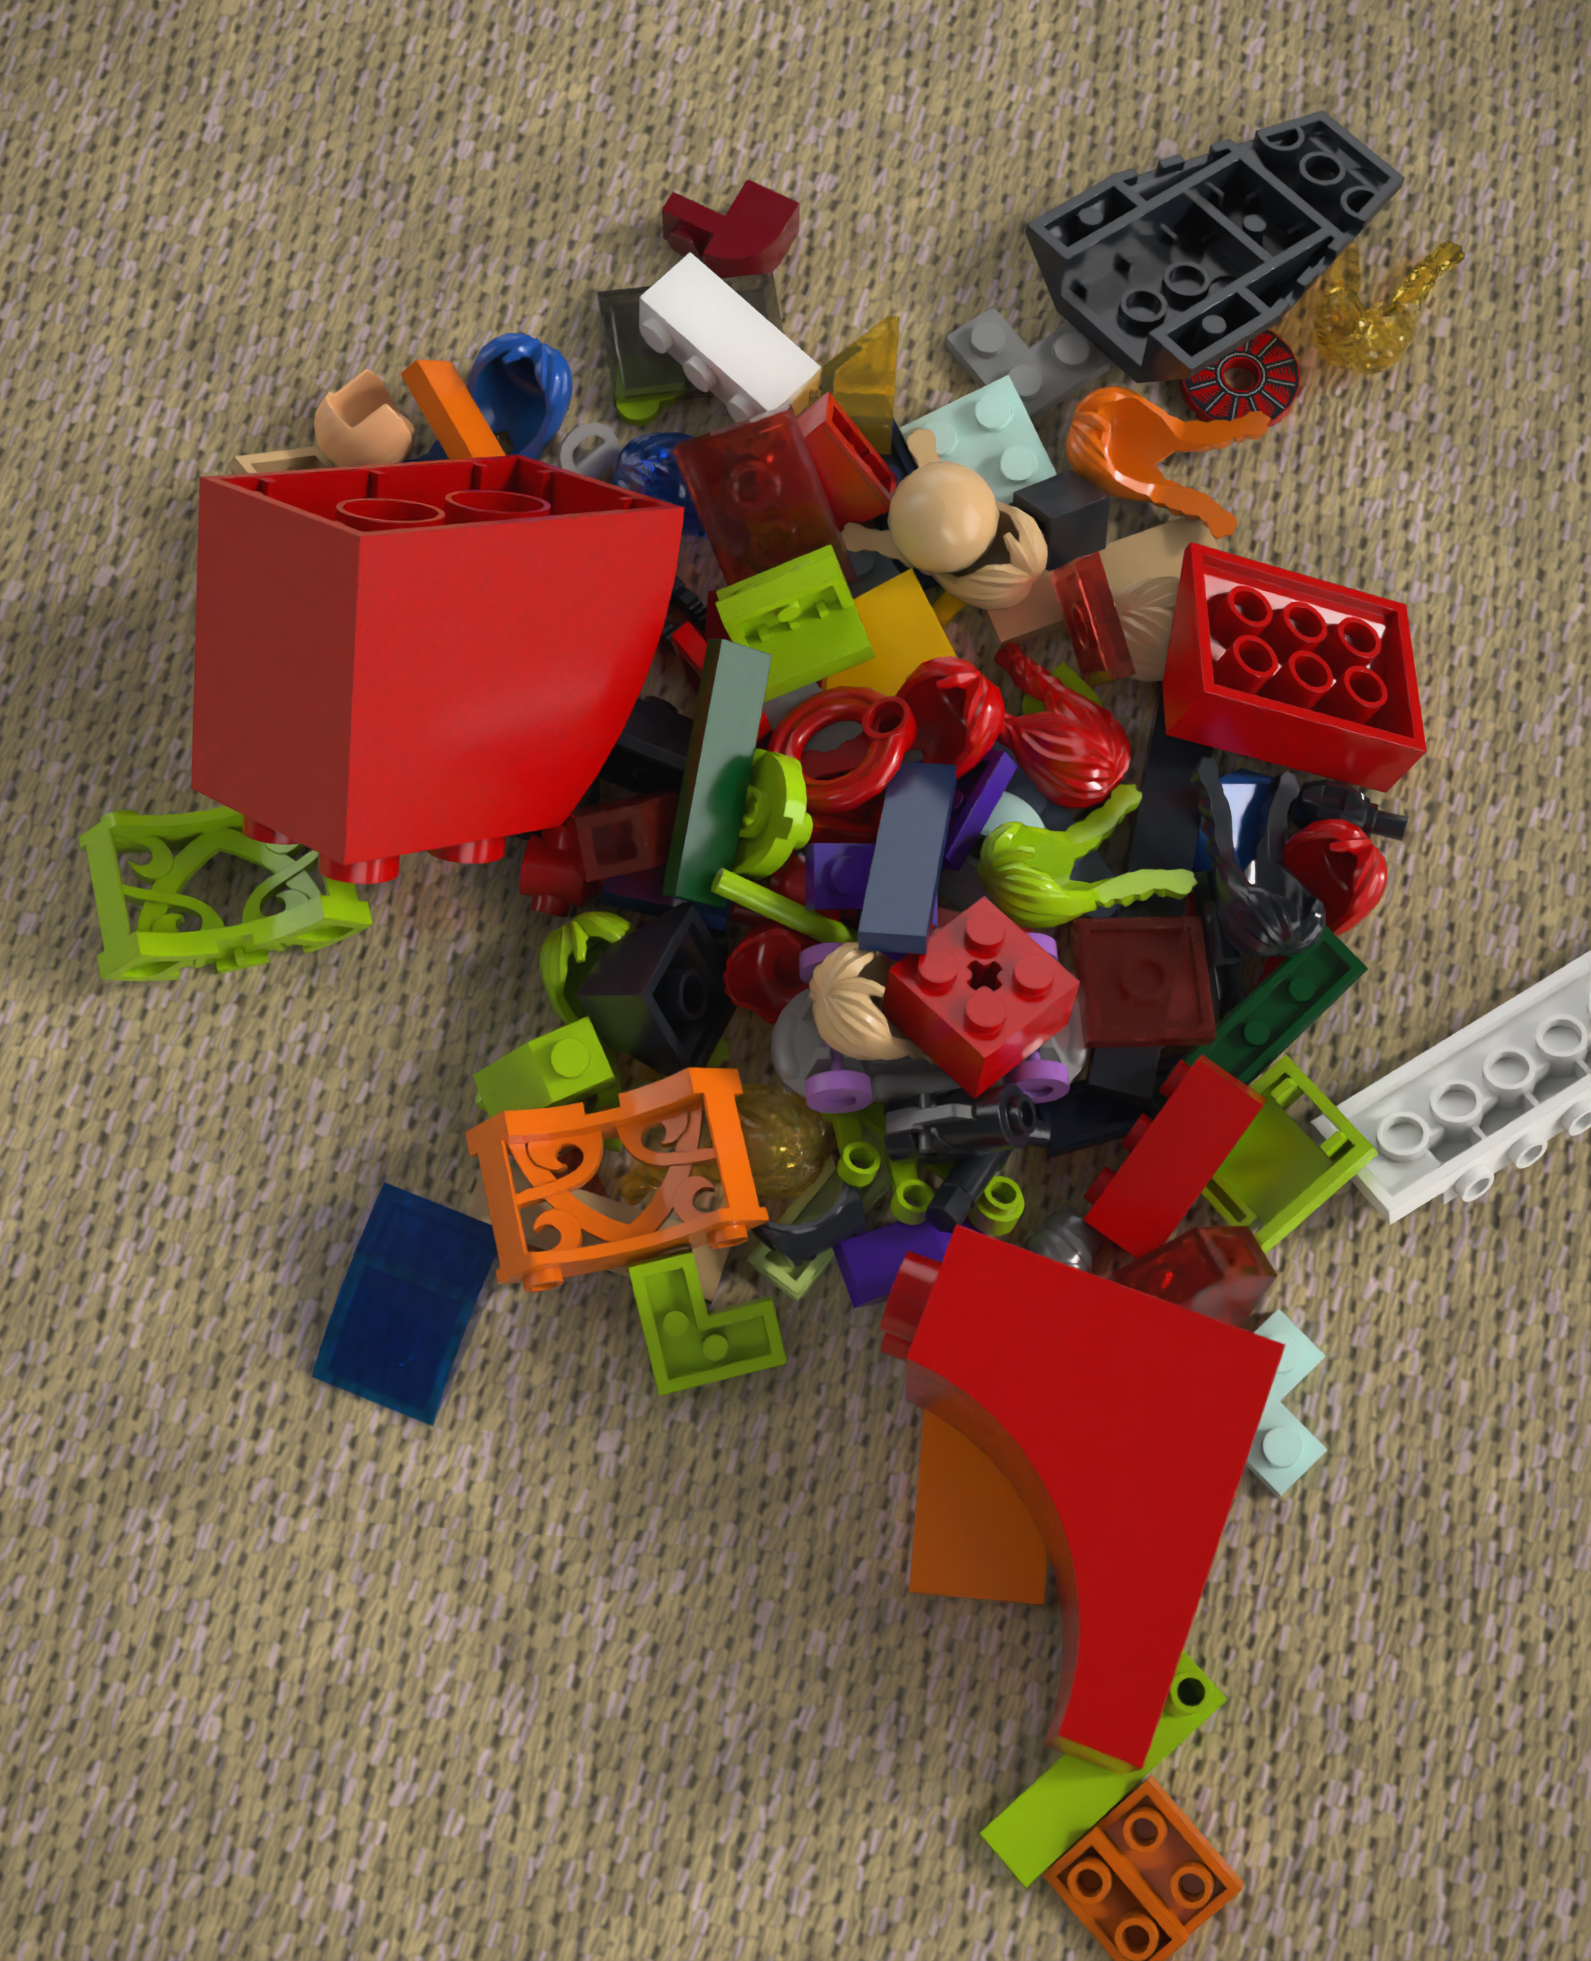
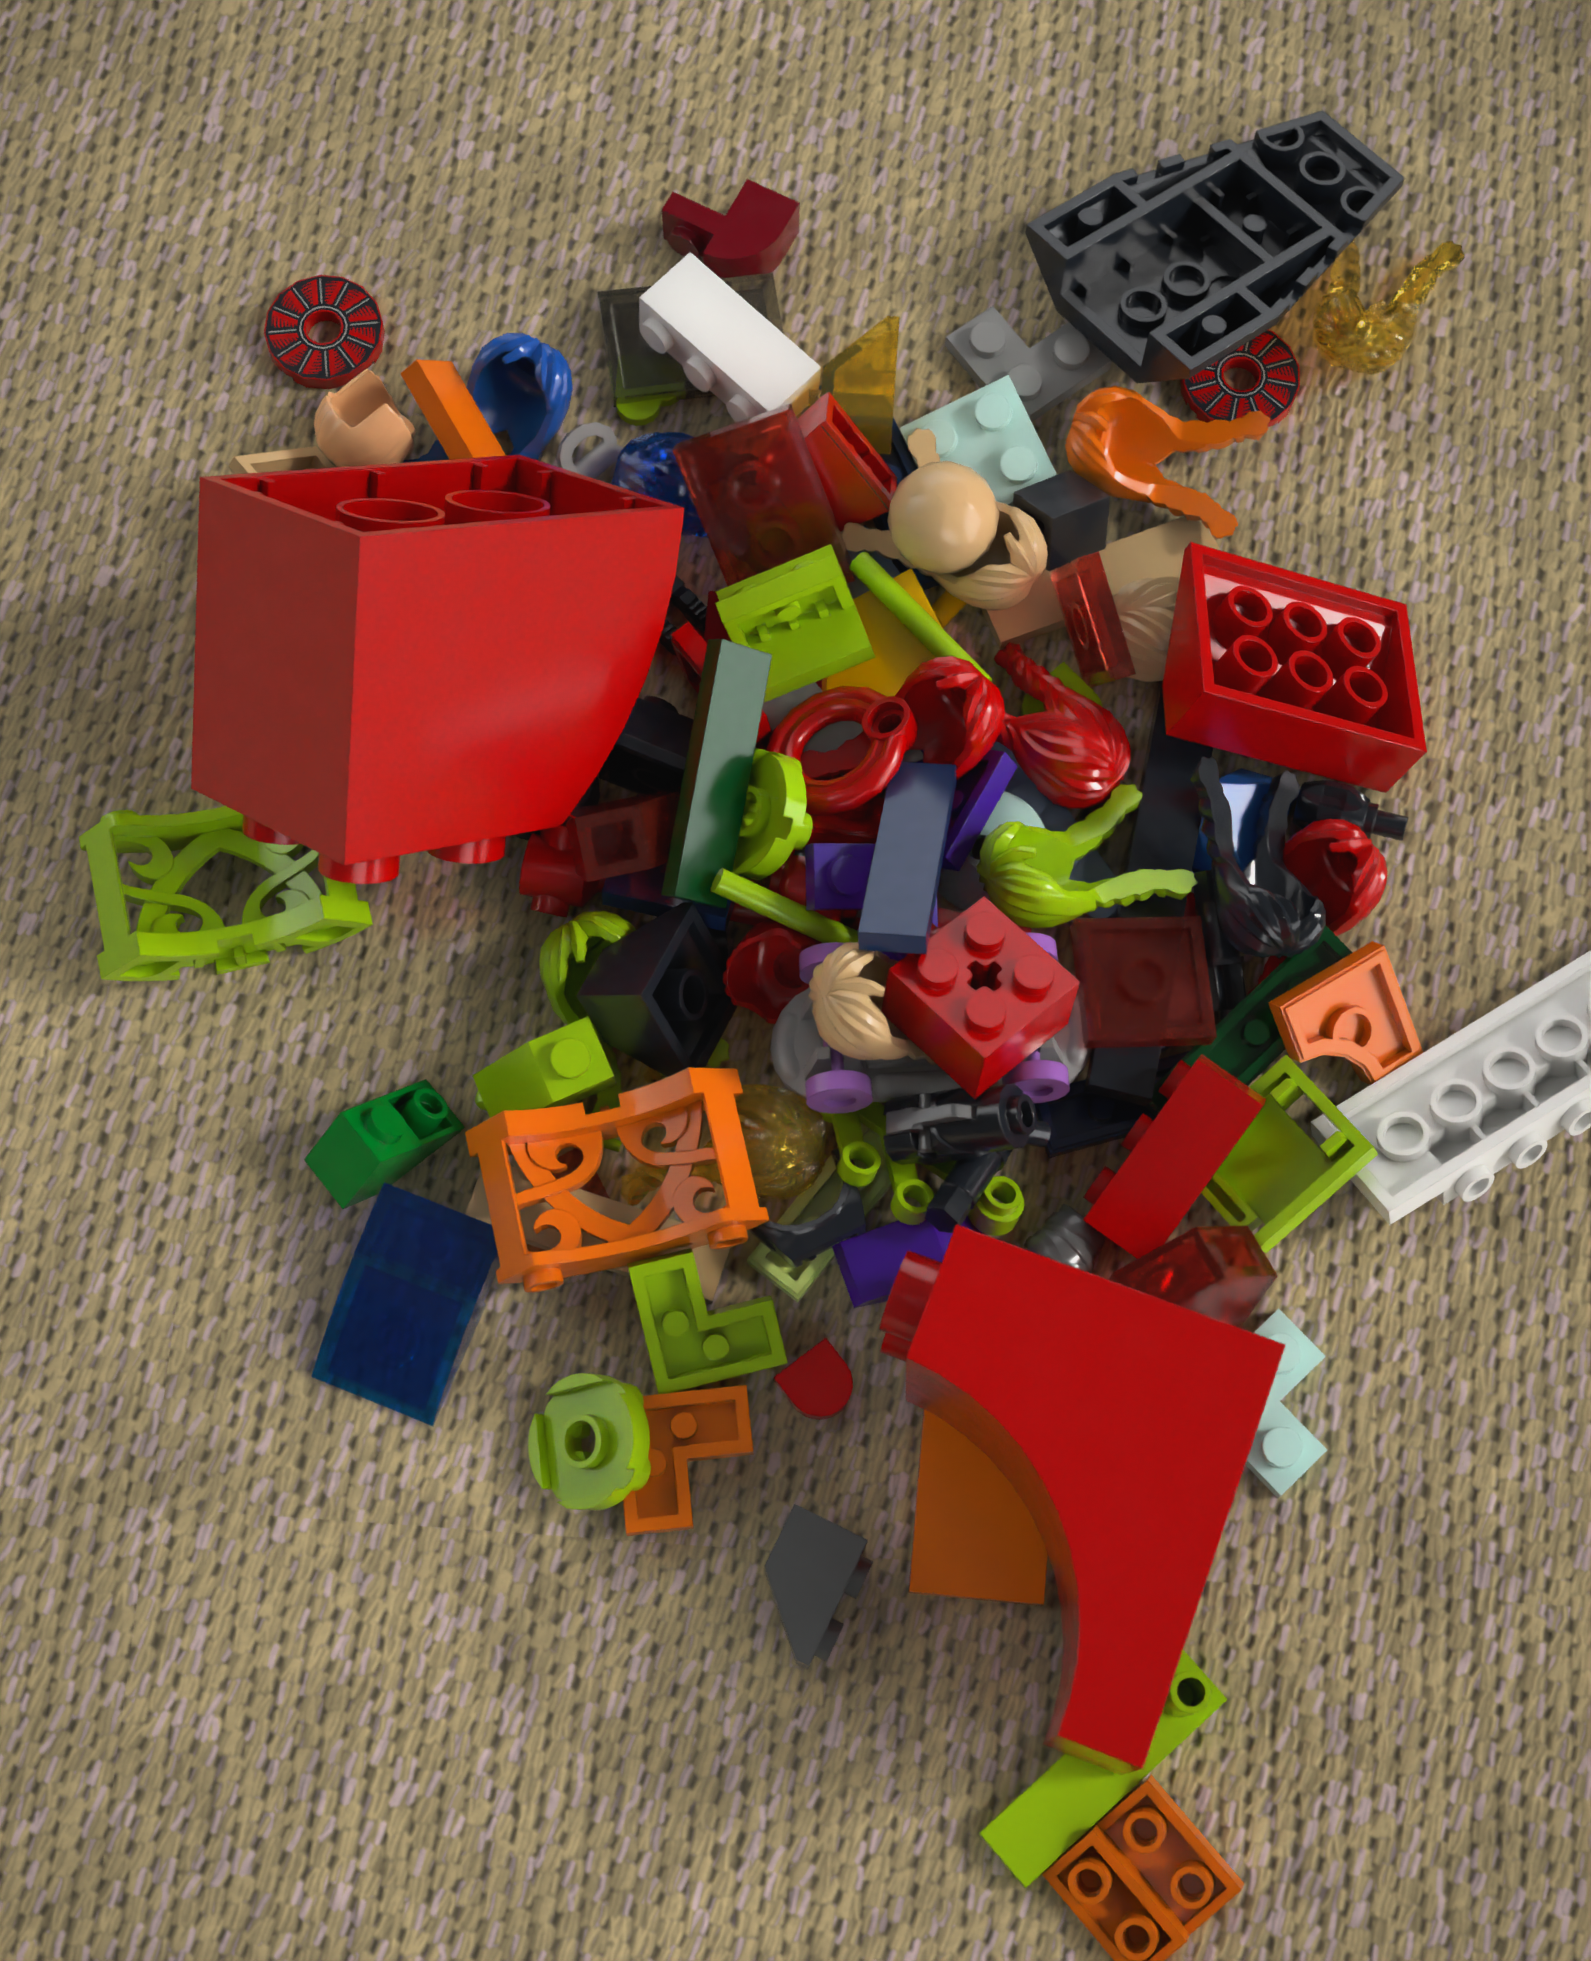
(320, 300): none -> tile
(381, 1141): none -> green slope
(621, 1446): none -> lime plate
(684, 1430): none -> orange plate
(809, 1575): none -> dark grey slope
(817, 1382): none -> red tile
(907, 609): none -> lime bar
(1351, 1014): none -> orange tile

